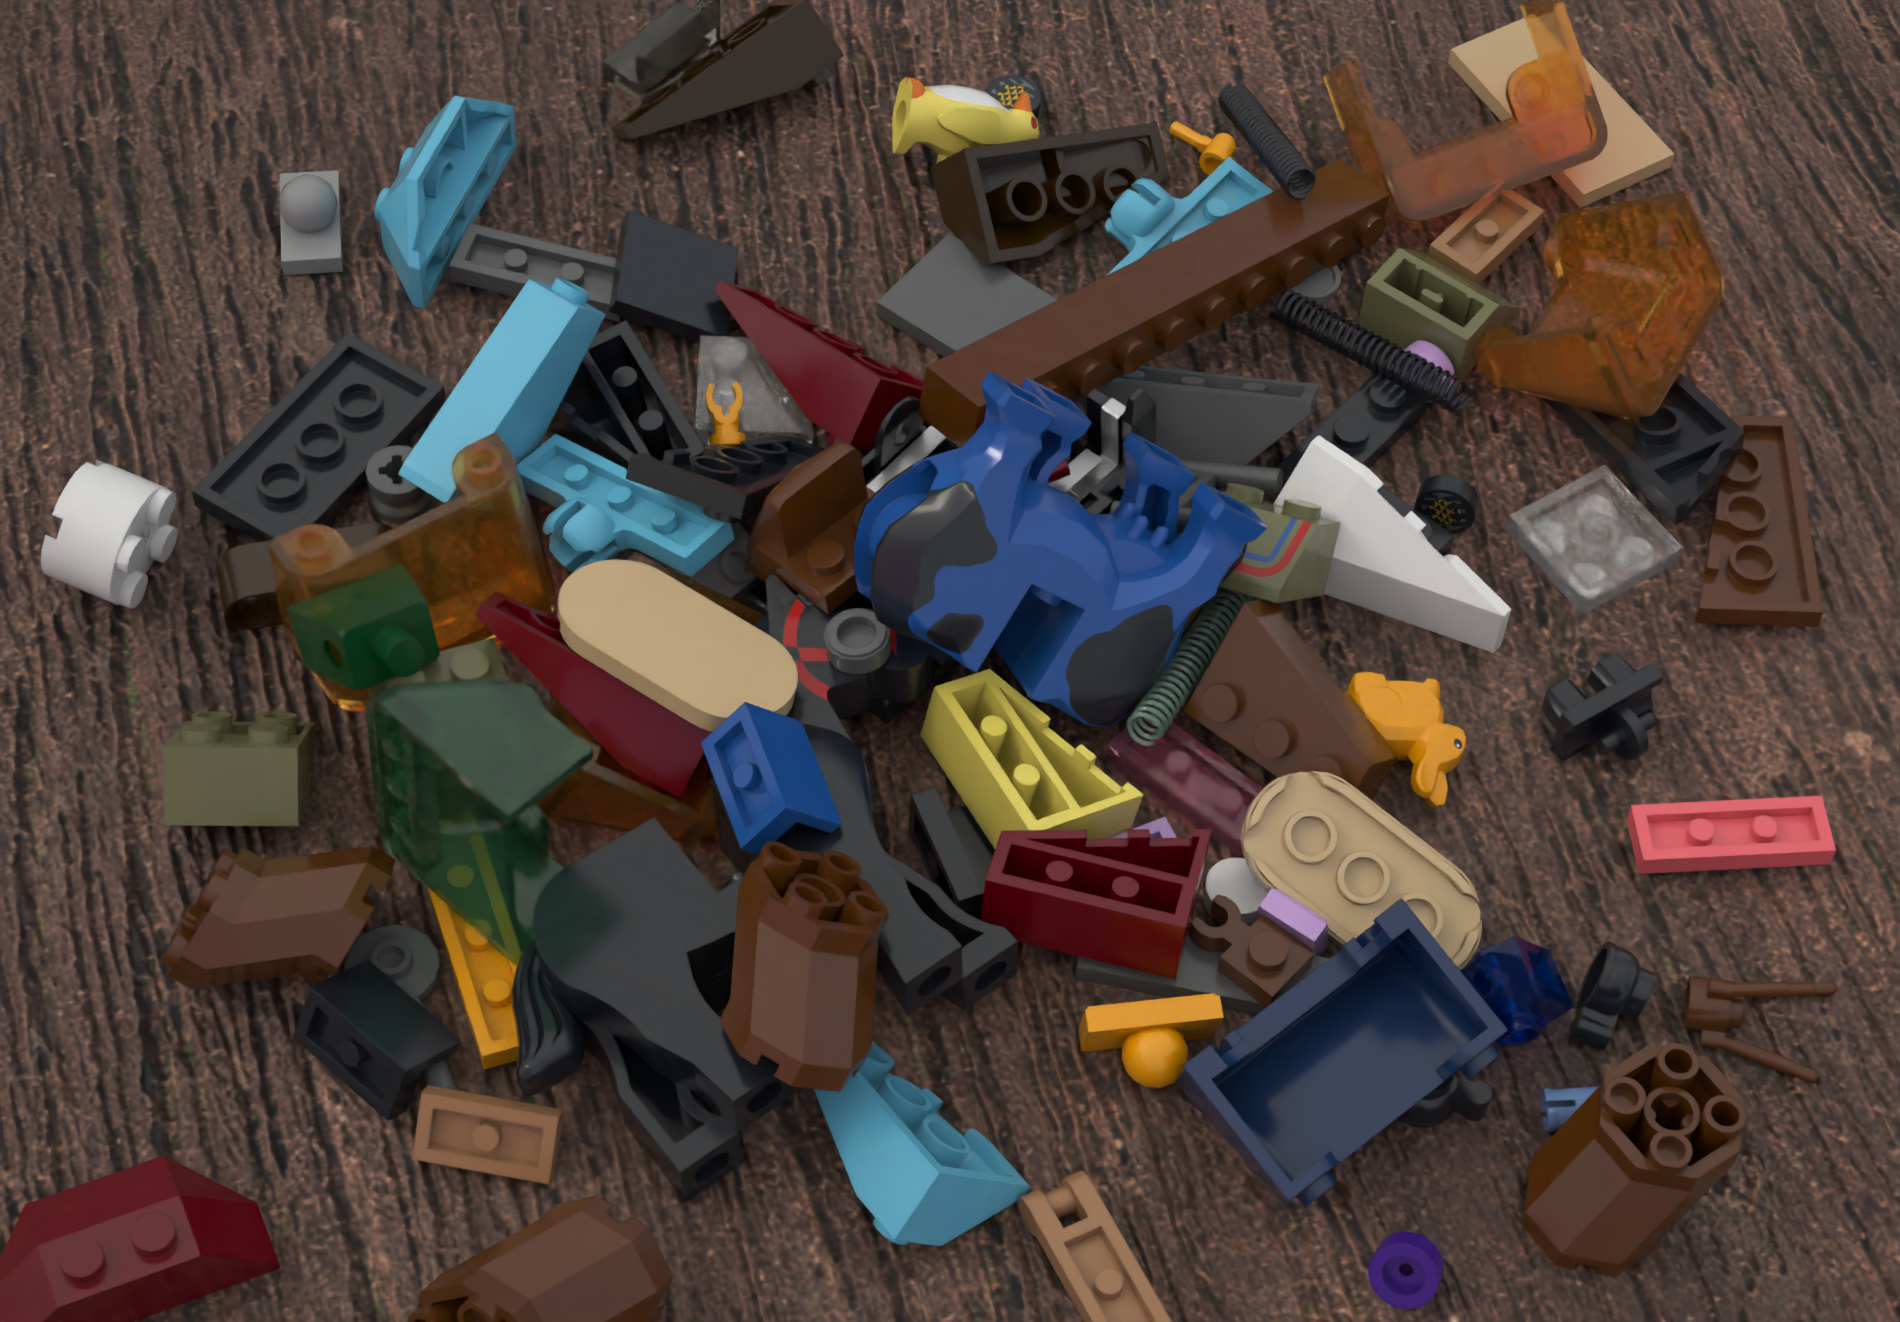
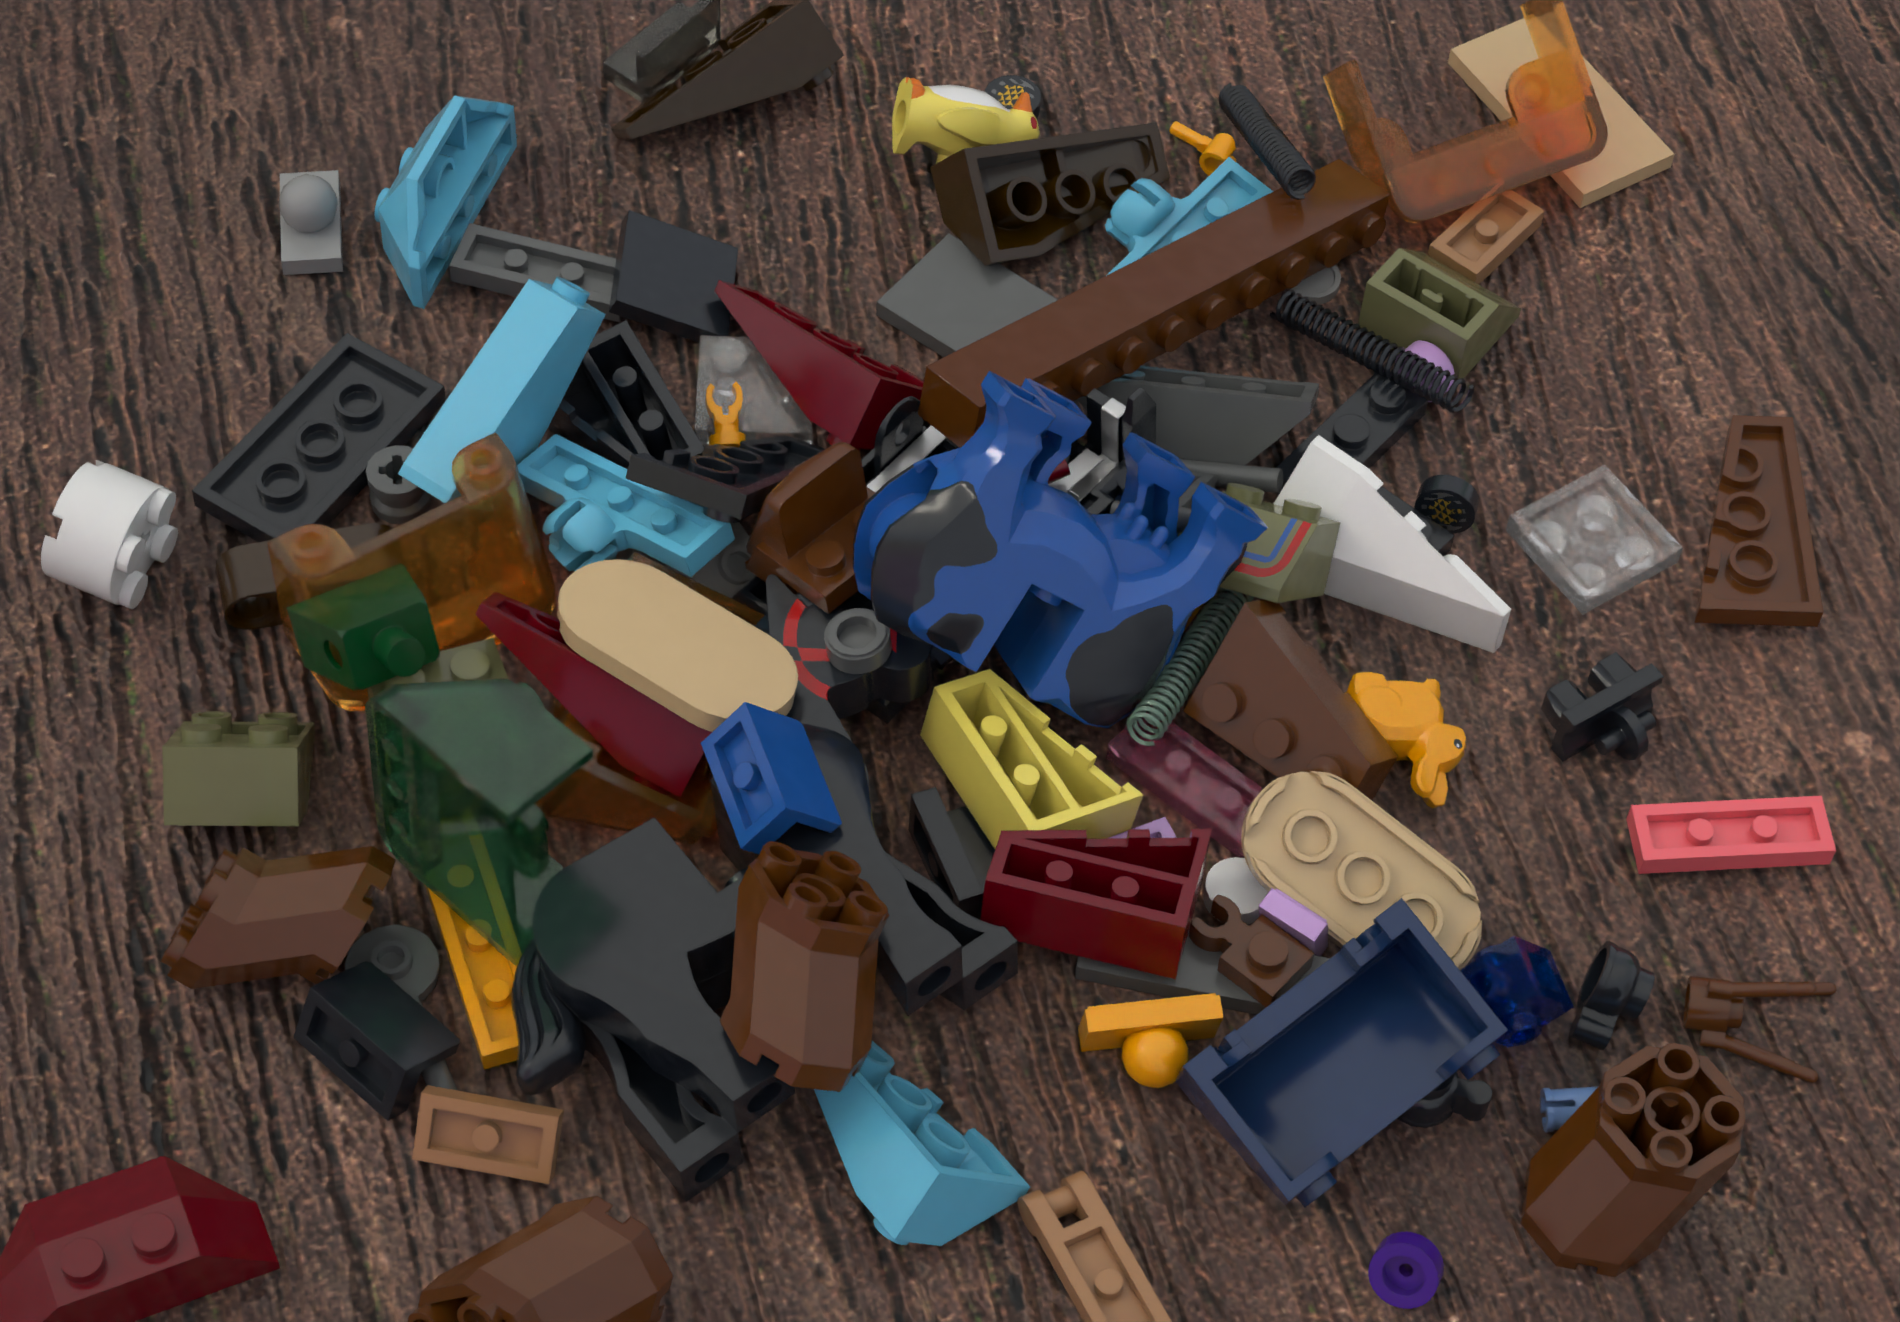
(1625, 310): clear orange windscreen -> none
(1665, 455): black wing -> none

